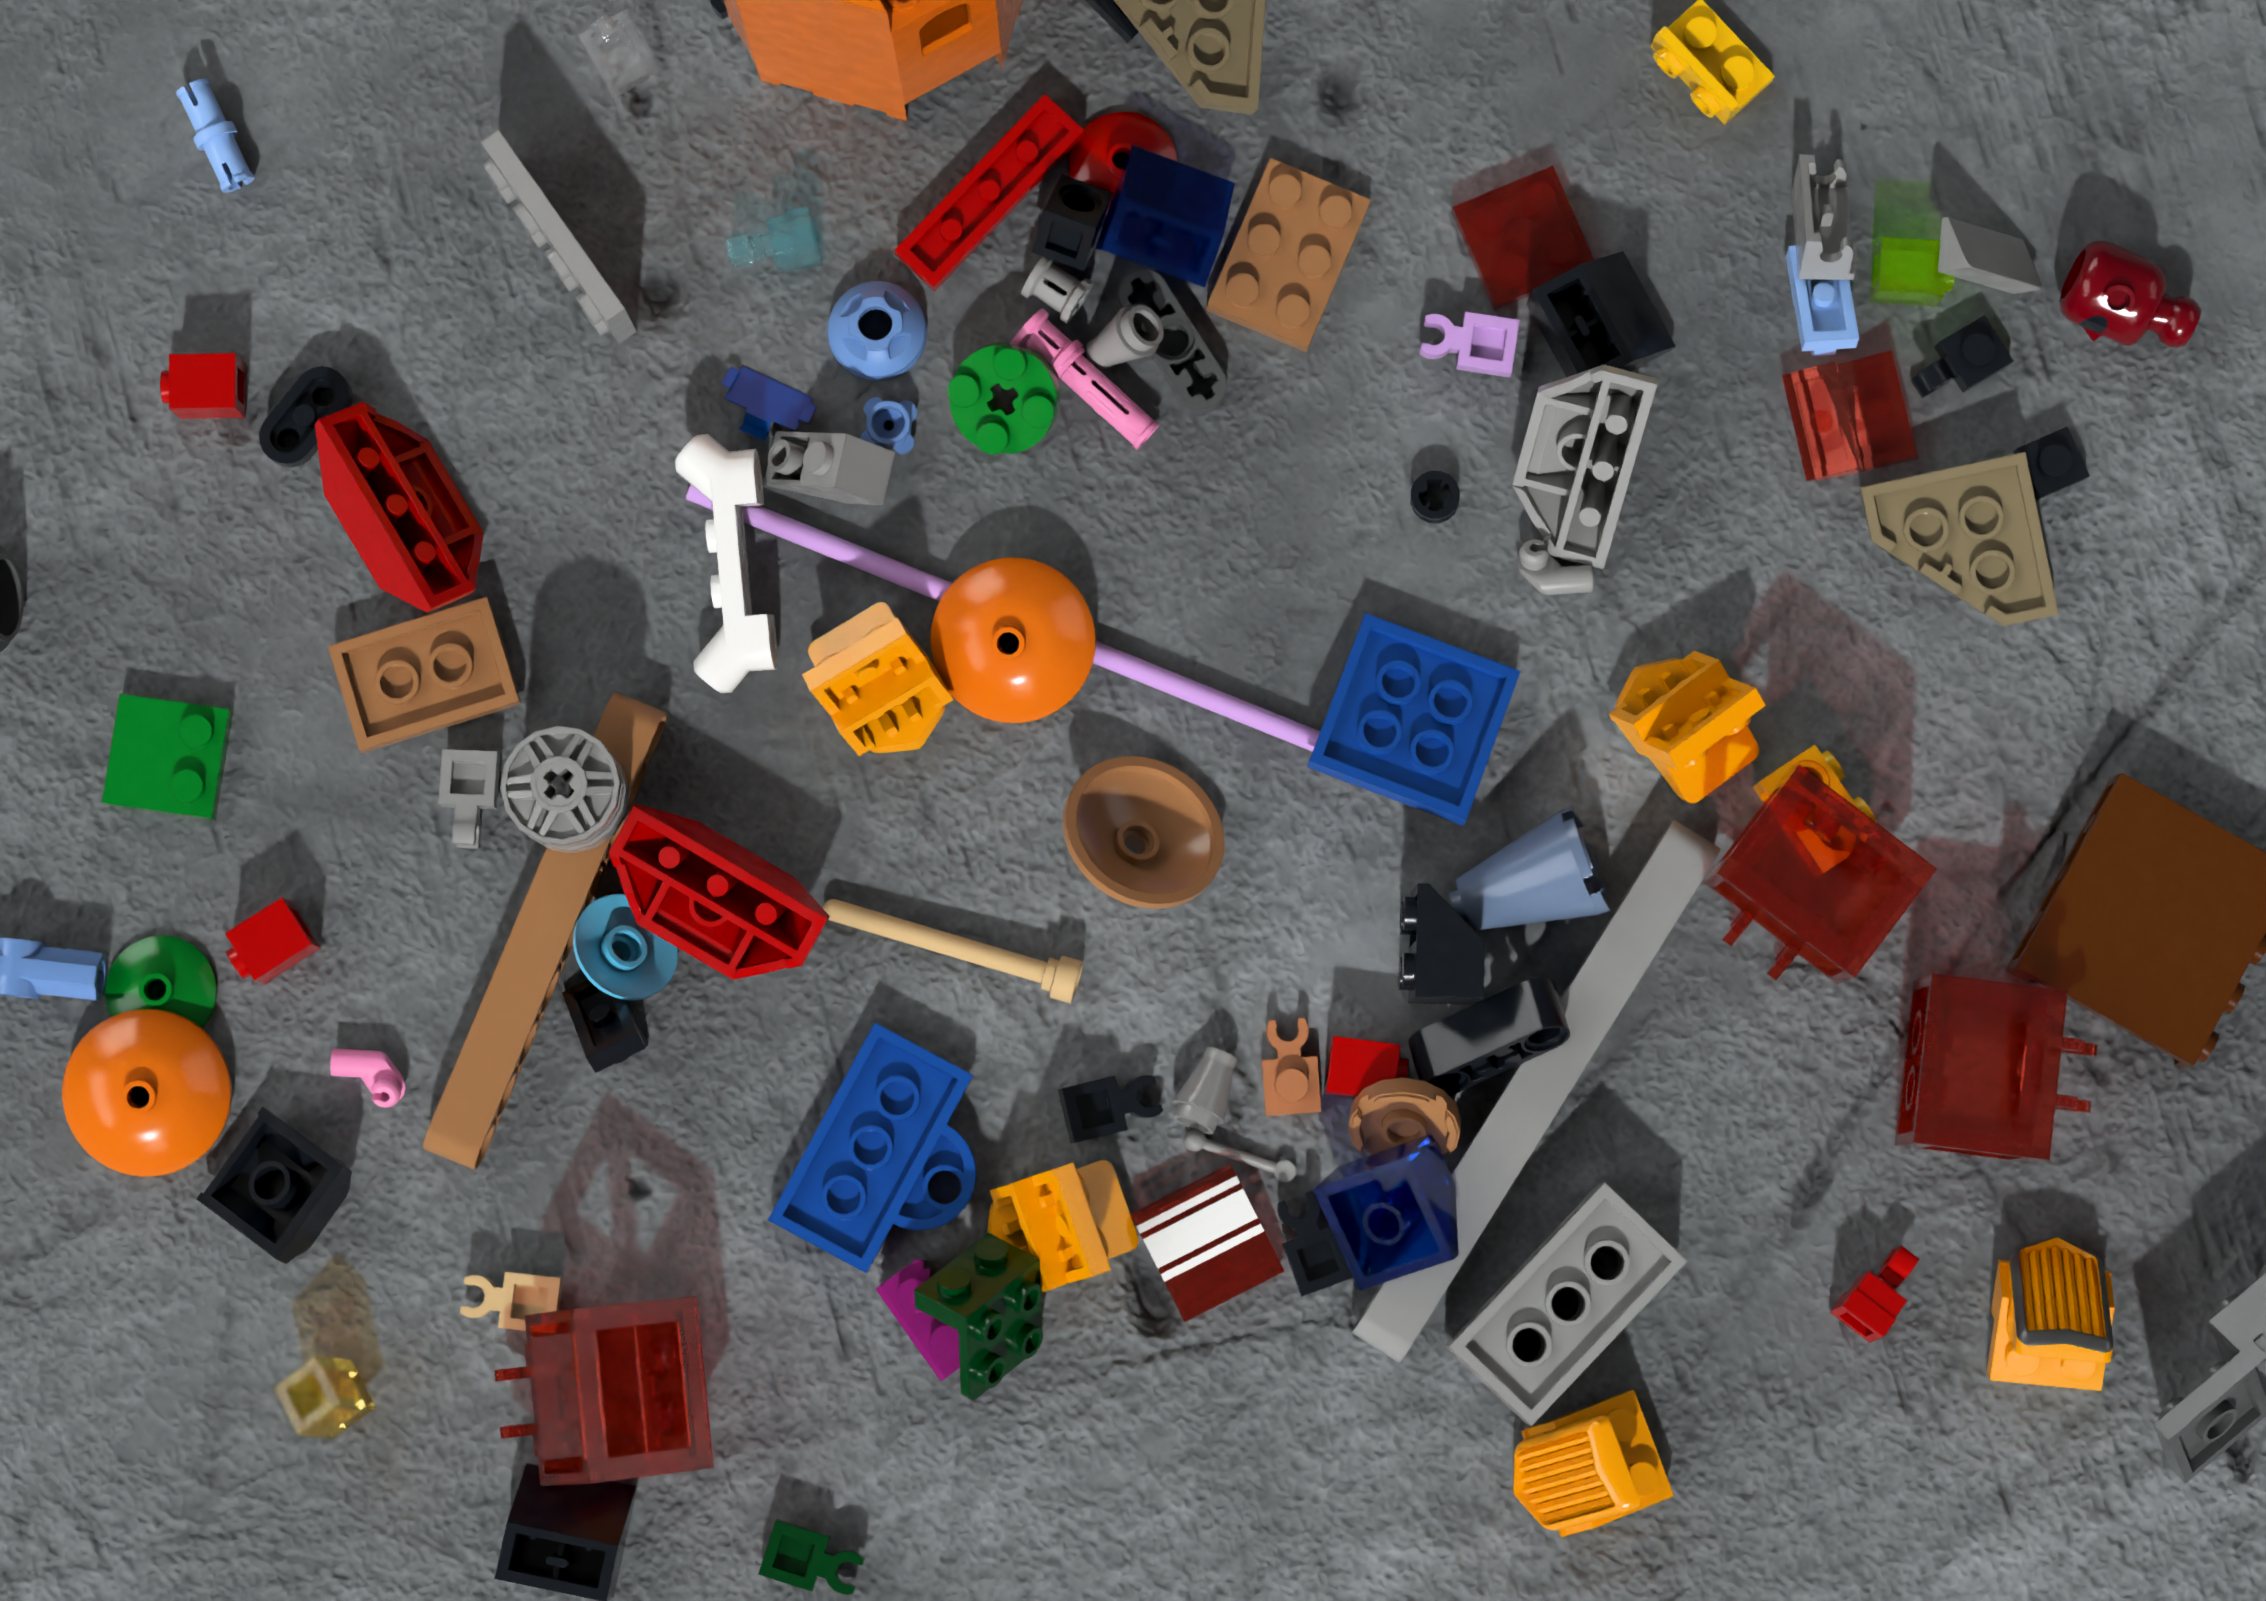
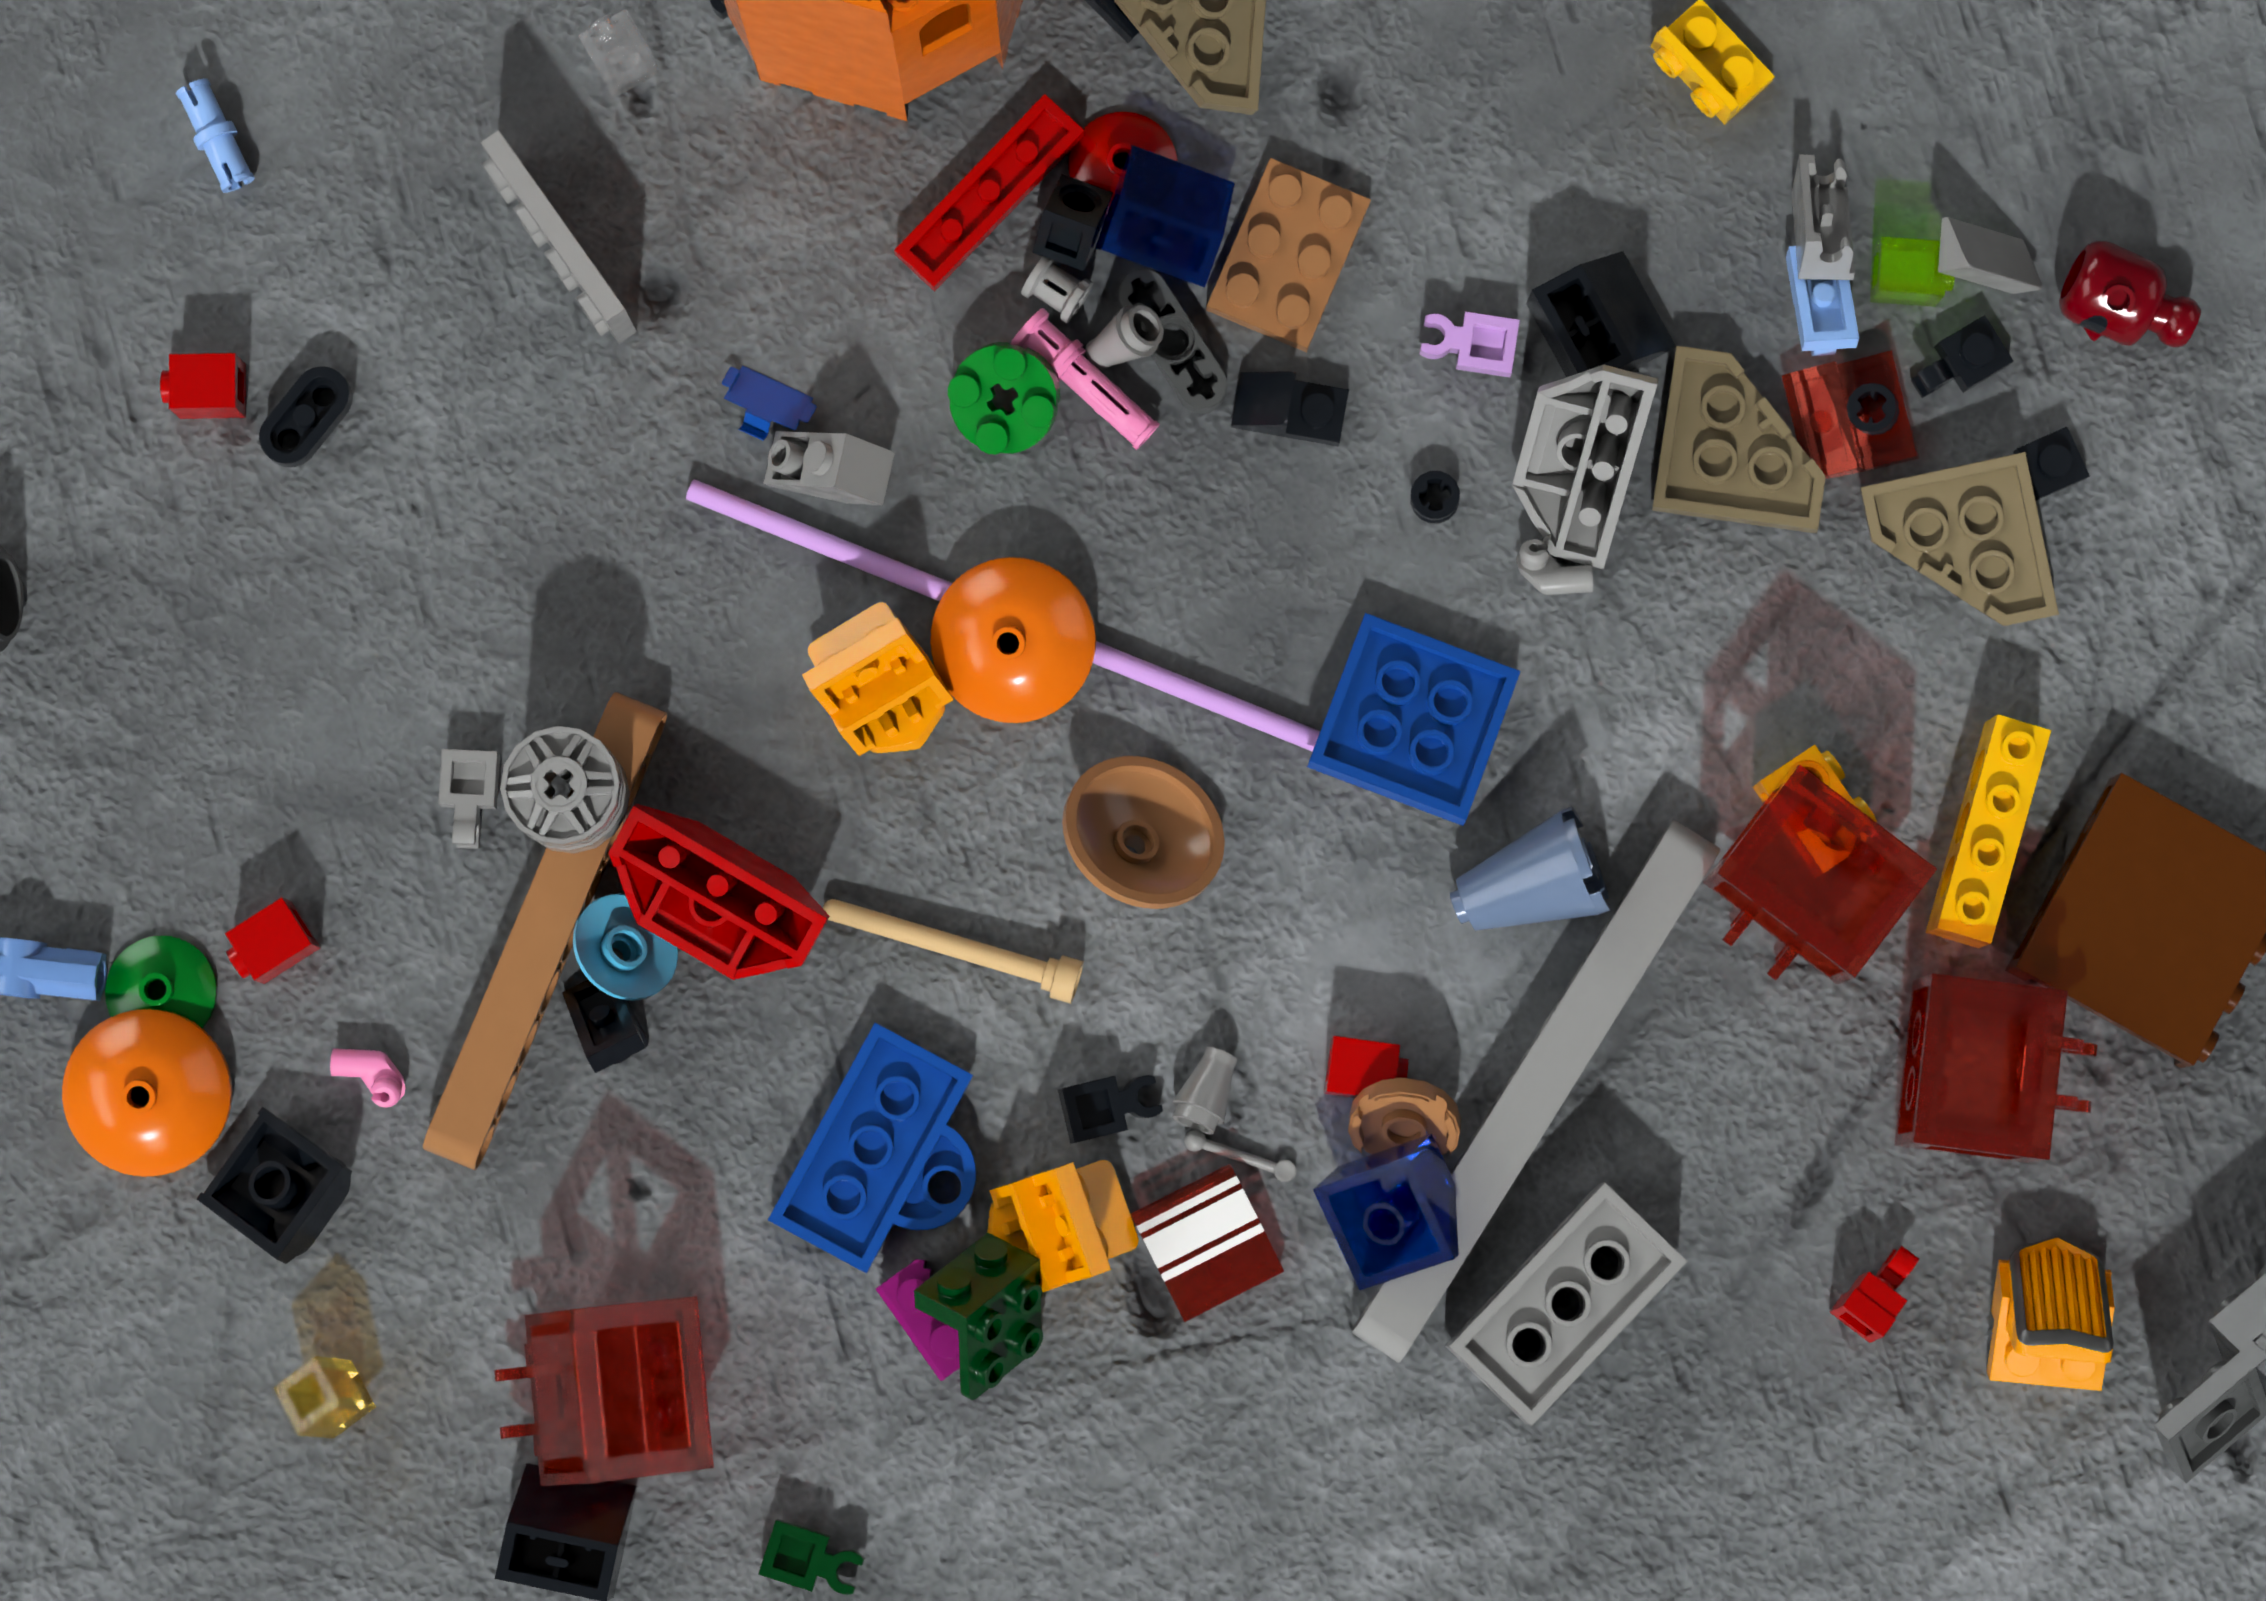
(167, 756): green plate -> none
(399, 507): red wedge -> none
(424, 675): medium nougat plate -> none
(519, 1296): tan plate -> none
(731, 483): white plate -> none
(790, 242): clear light blue piece -> none
(884, 357): medium blue piece -> none
(902, 416): medium blue plate -> none
(1289, 407): none -> black slope
(1290, 1080): nougat plate -> none
(1314, 1254): black plate -> none
(1443, 953): black slope -> none
(1490, 1036): black beam -> none
(1521, 236): clear red plate -> none
(1589, 1466): light orange piece -> none
(1689, 721): light orange piece -> none
(1731, 451): none -> dark tan plate
(1856, 409): none -> black bush
(1988, 831): none -> yellow brick

